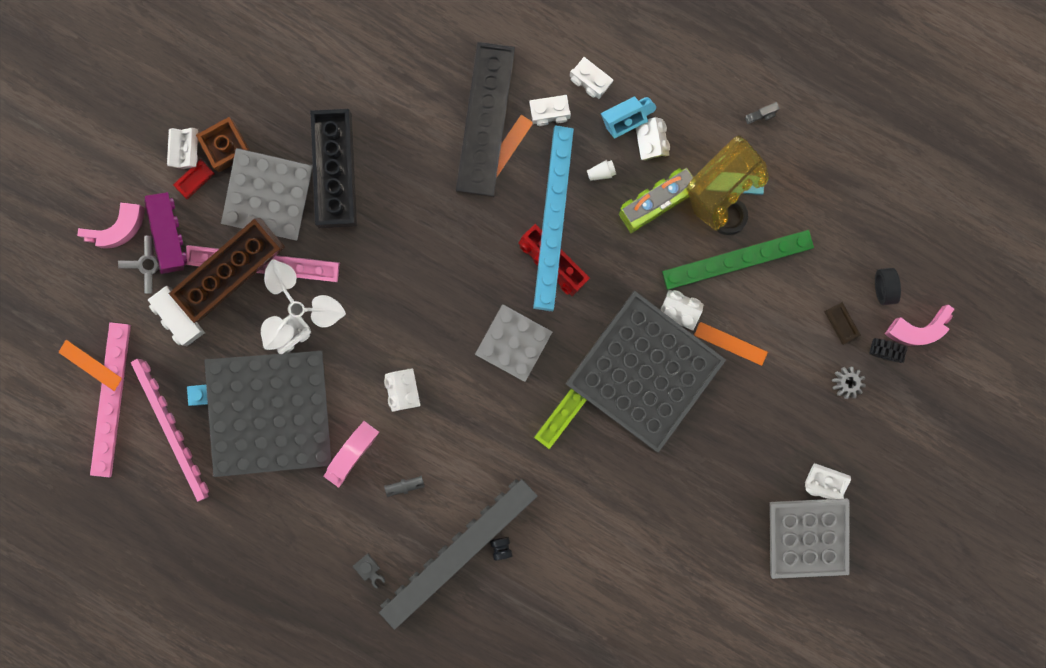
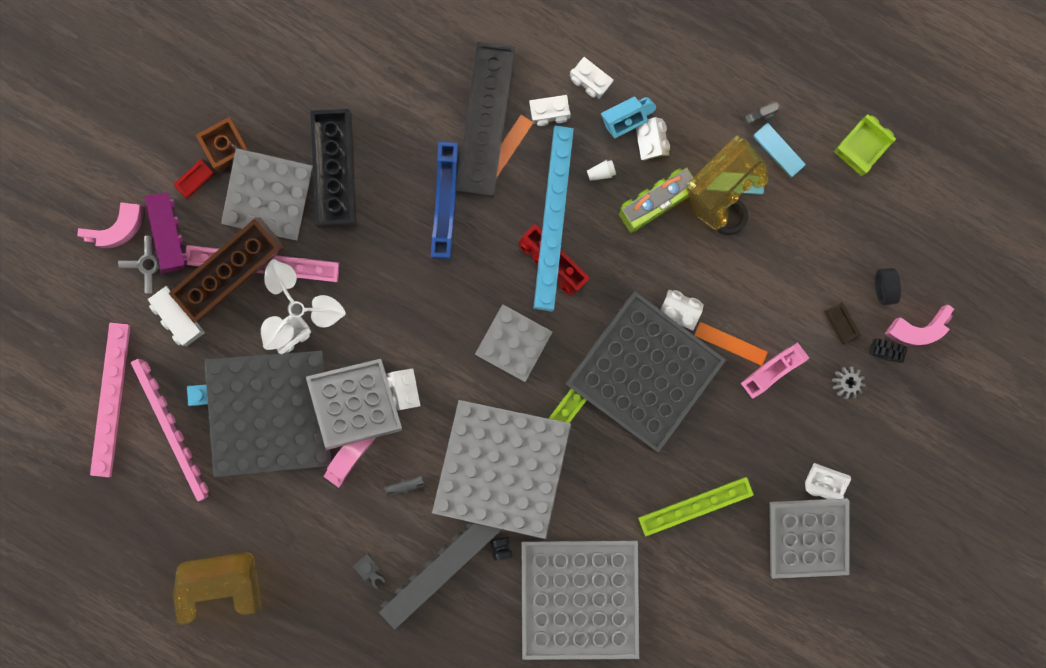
(90, 365): orange sticker -> none
(182, 148): white bracket -> none
(216, 579): none -> clear yellow windscreen
(353, 404): none -> light grey plate
(445, 201): none -> blue arch
(502, 469): none -> light grey plate
(580, 600): none -> light grey plate
(695, 506): none -> lime plate
(737, 259): green plate -> none
(774, 370): none -> bright pink arch
(779, 150): none -> medium azure tile
(865, 144): none -> lime panel

